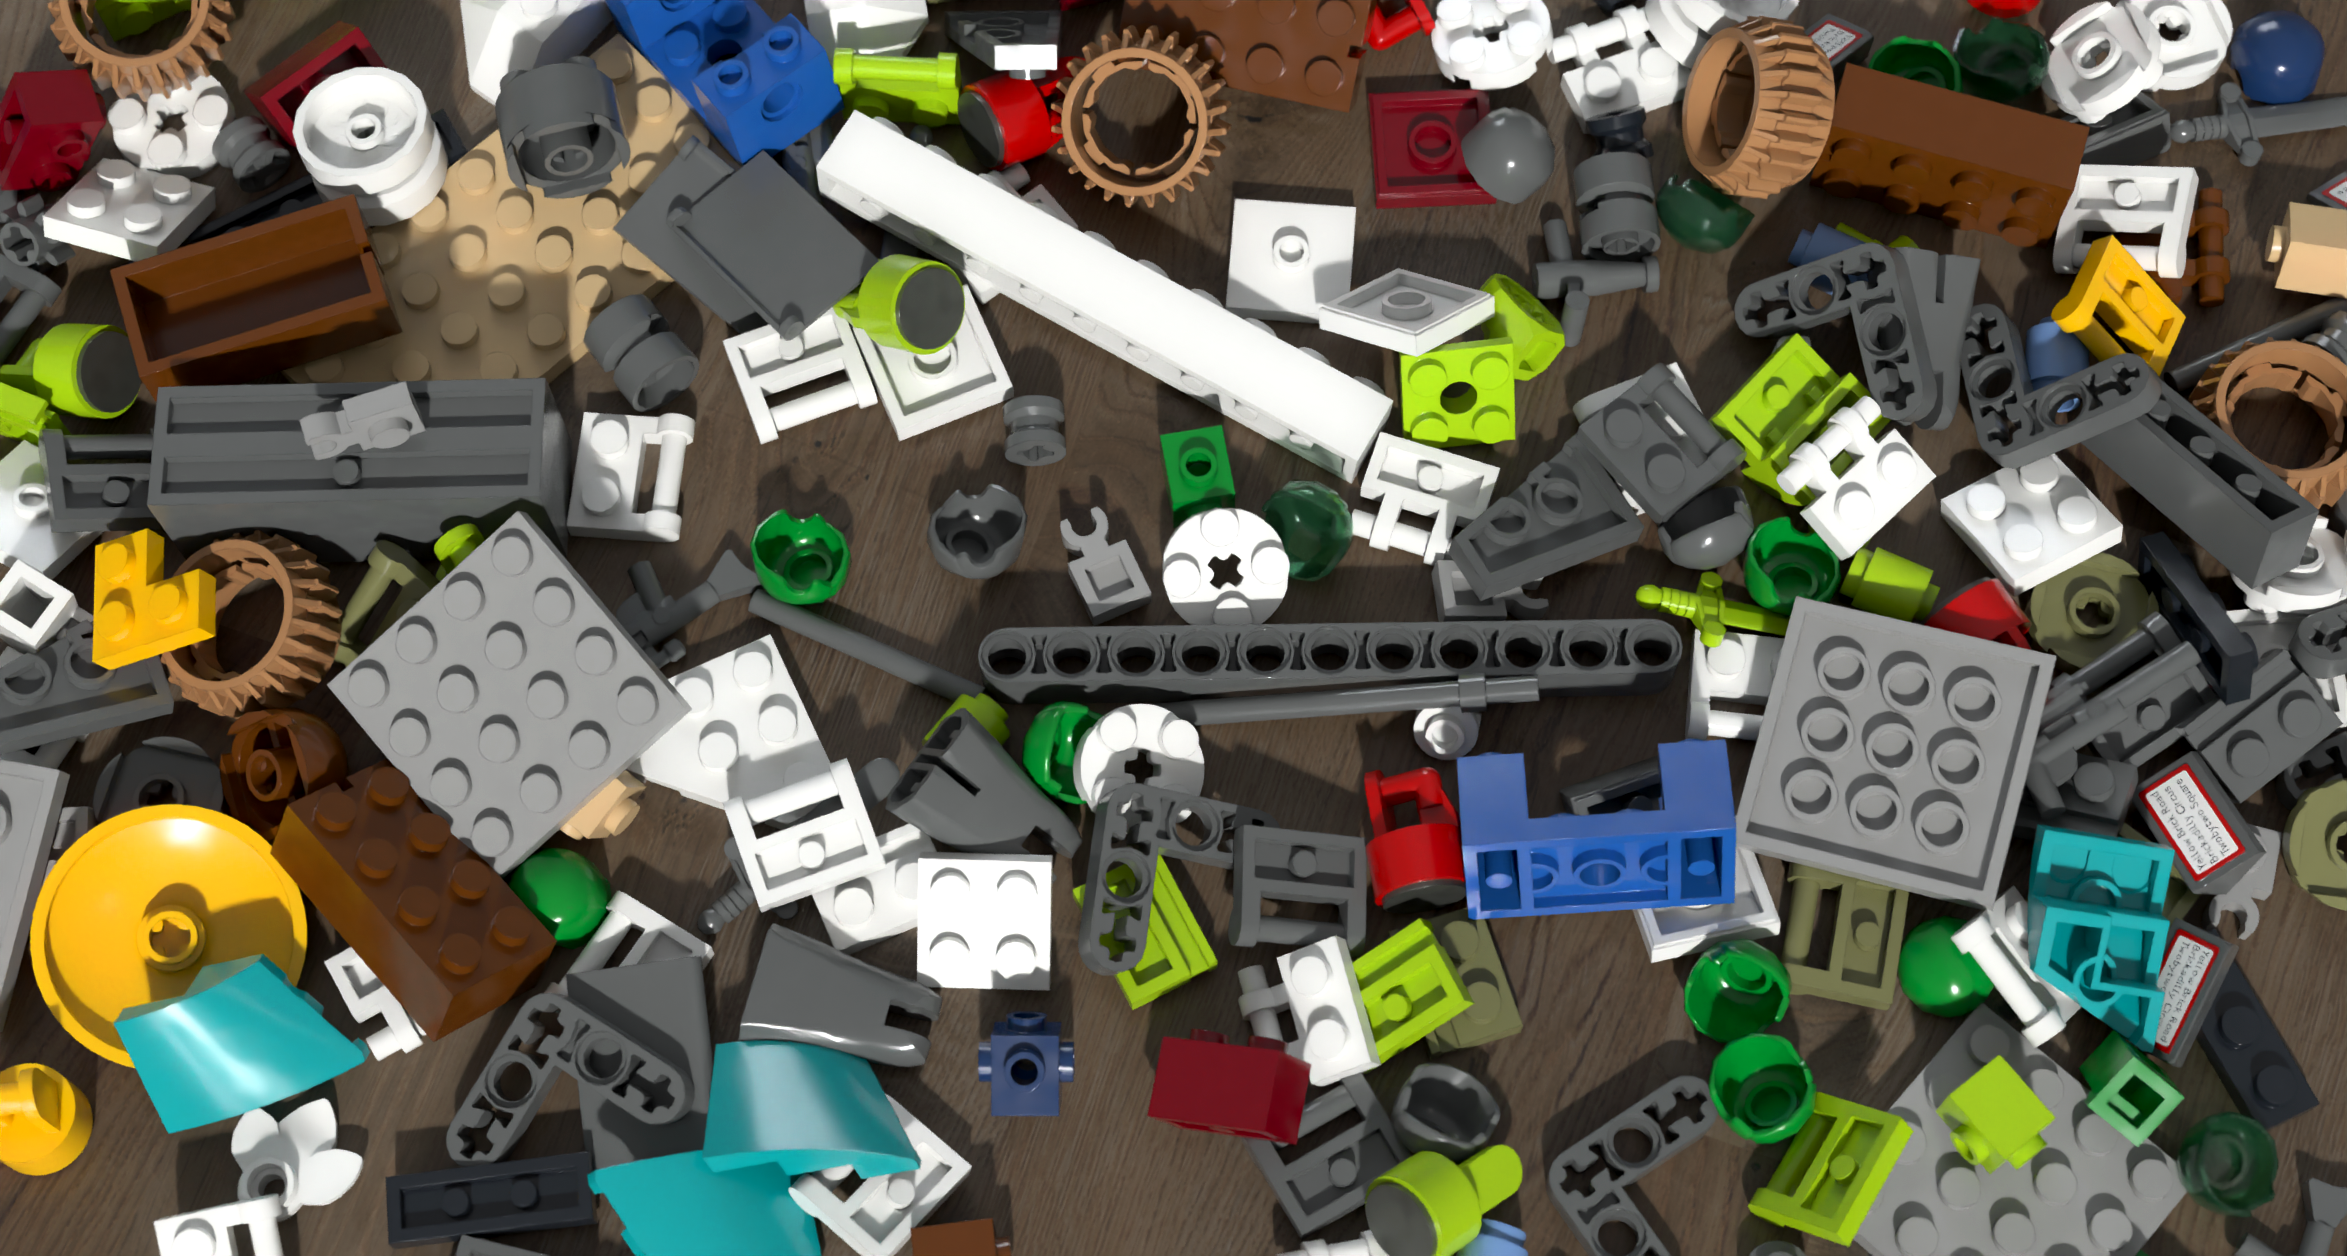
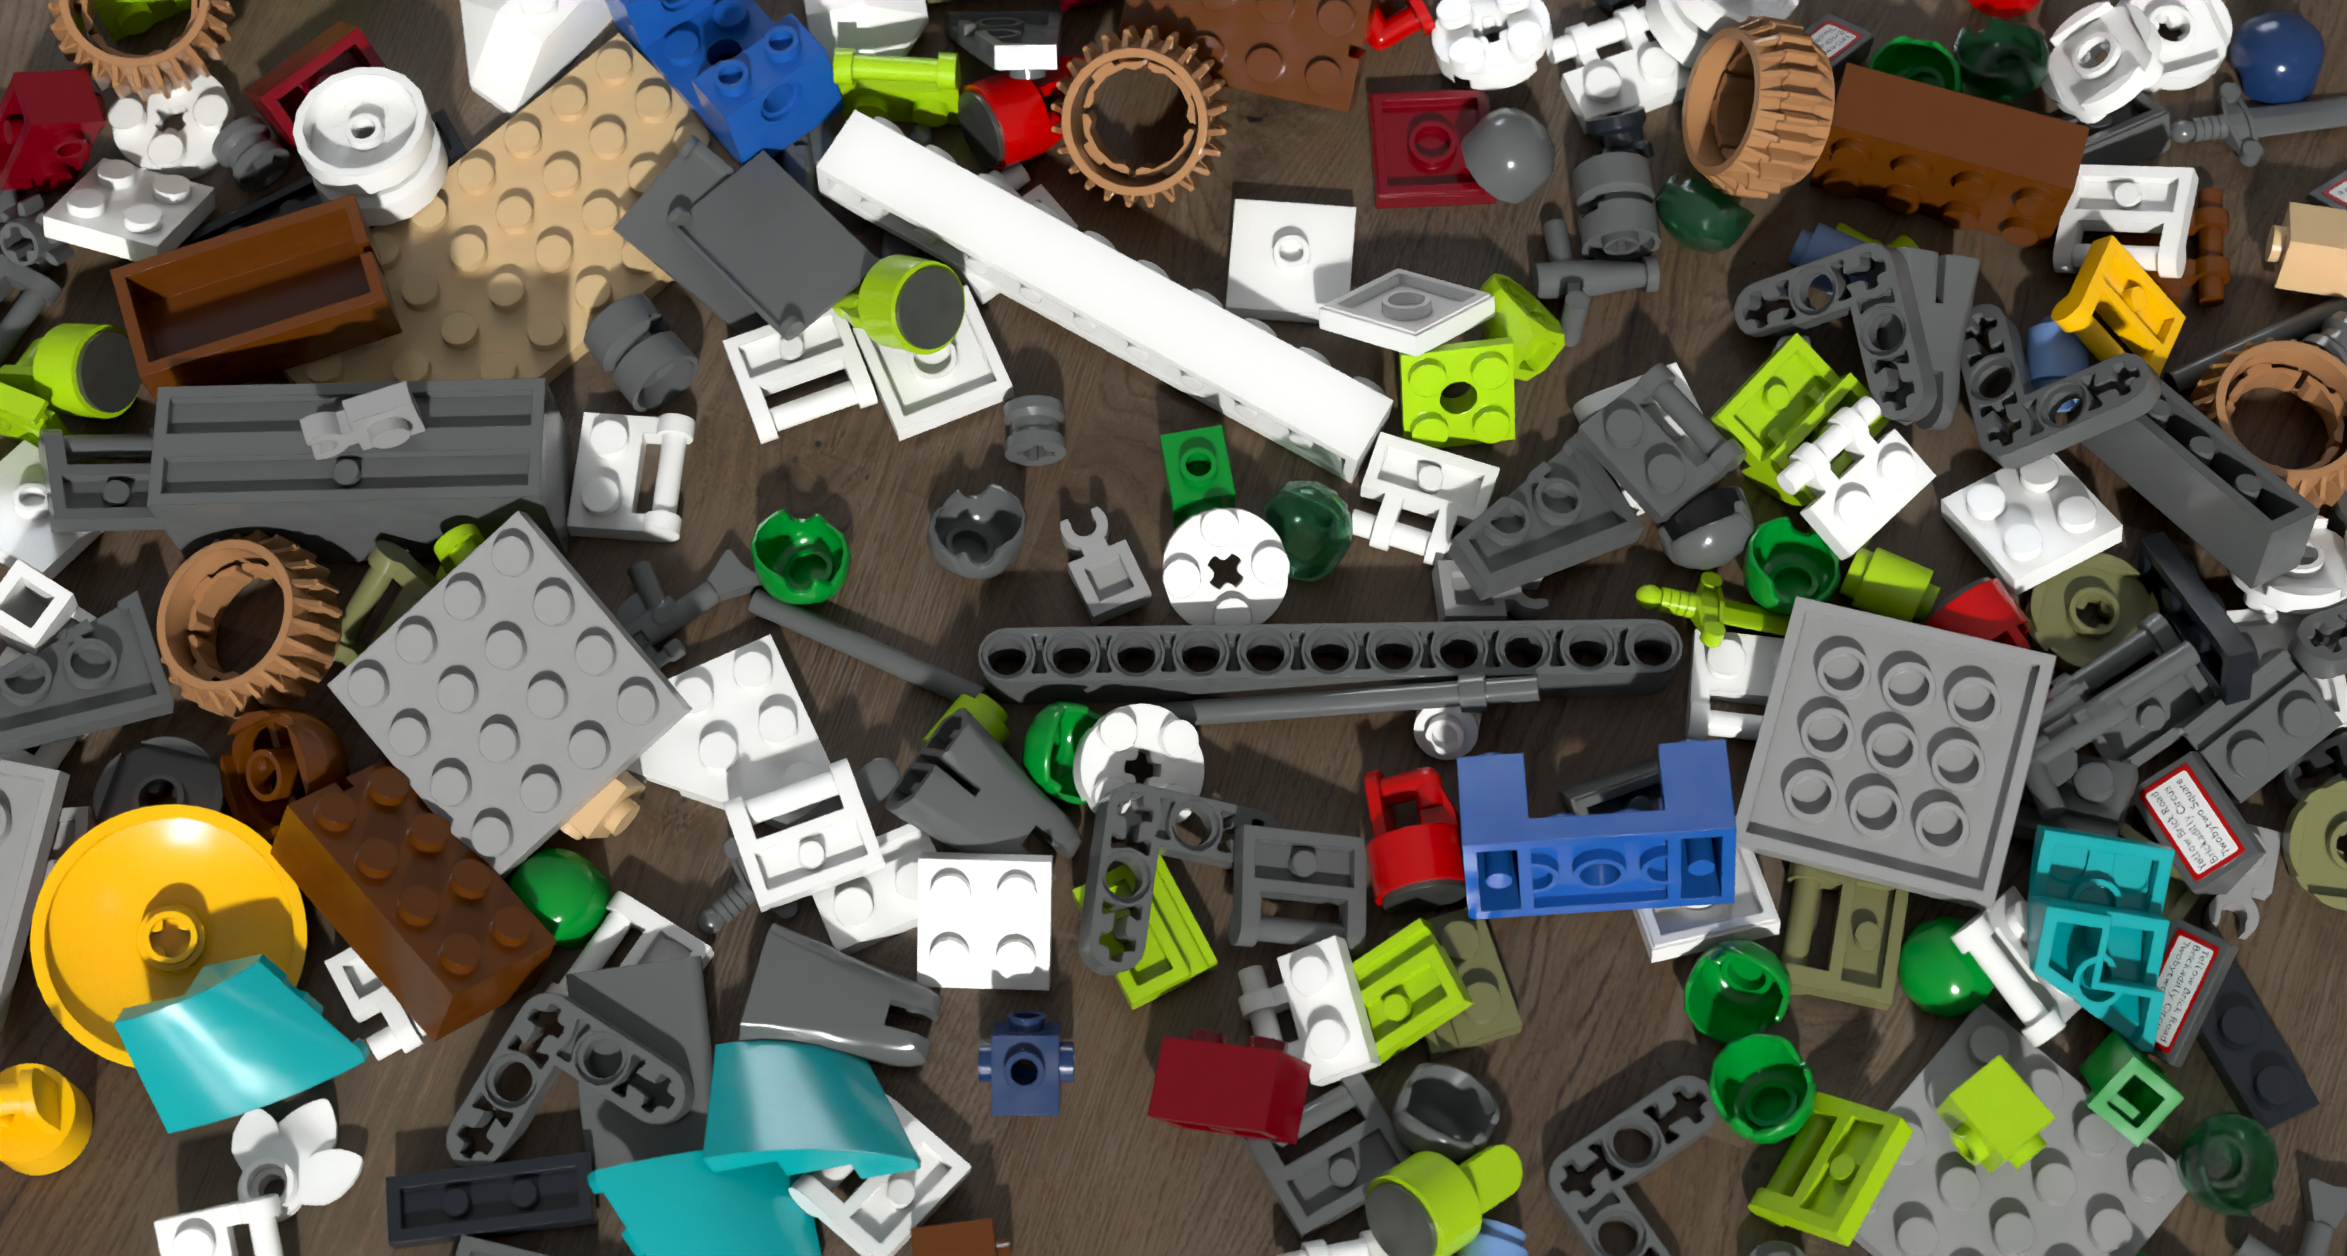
(140, 611): yellow plate -> none
(561, 128): dark grey brick -> none

